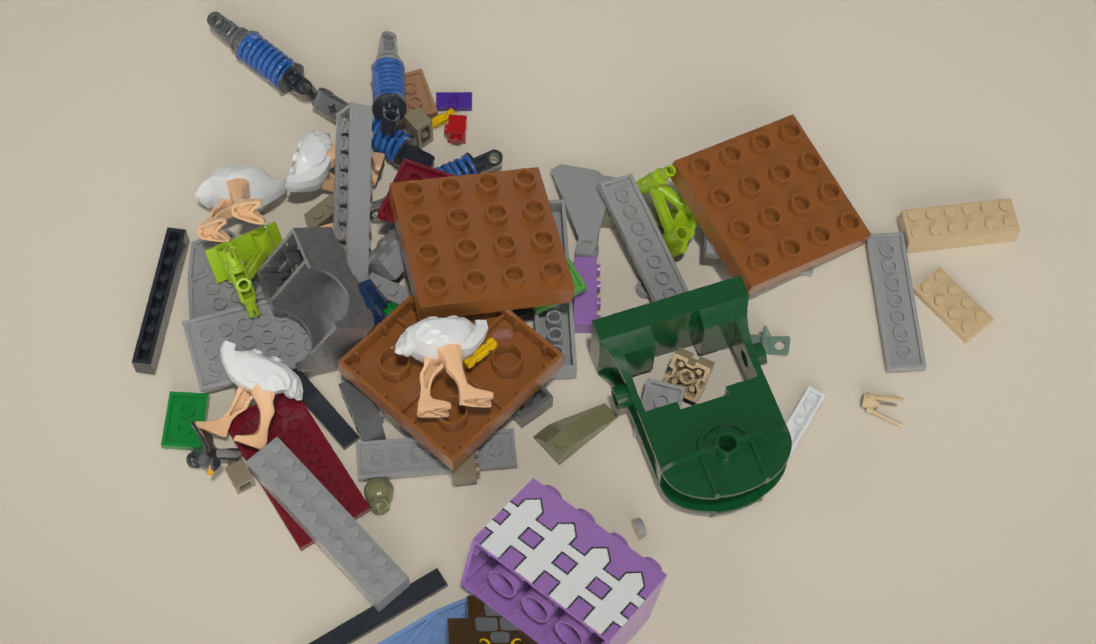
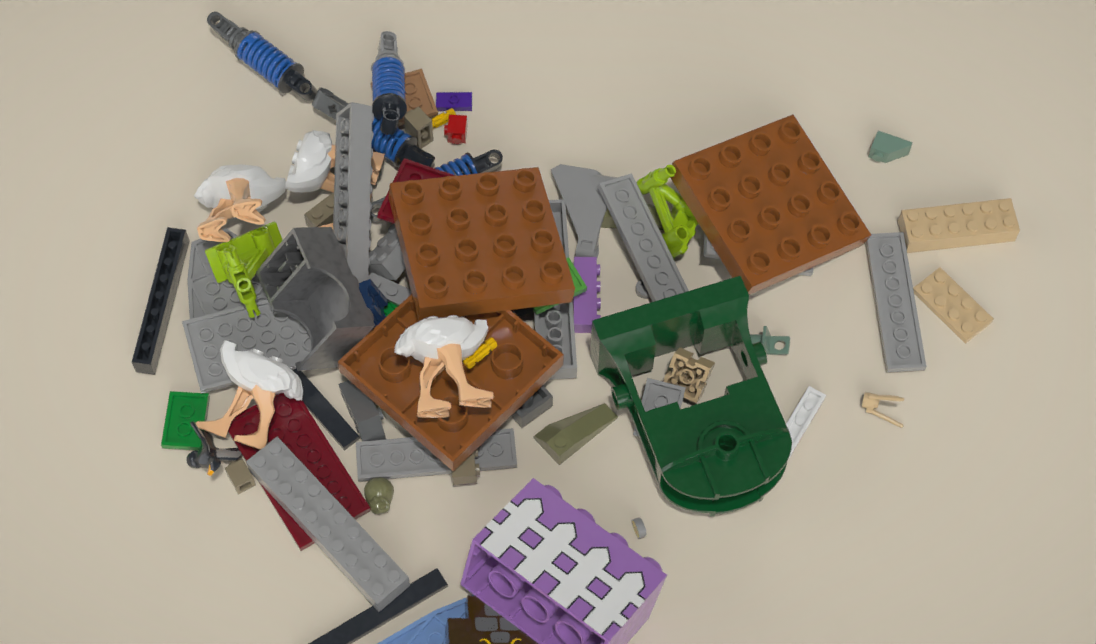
(889, 147): none -> sand green slope

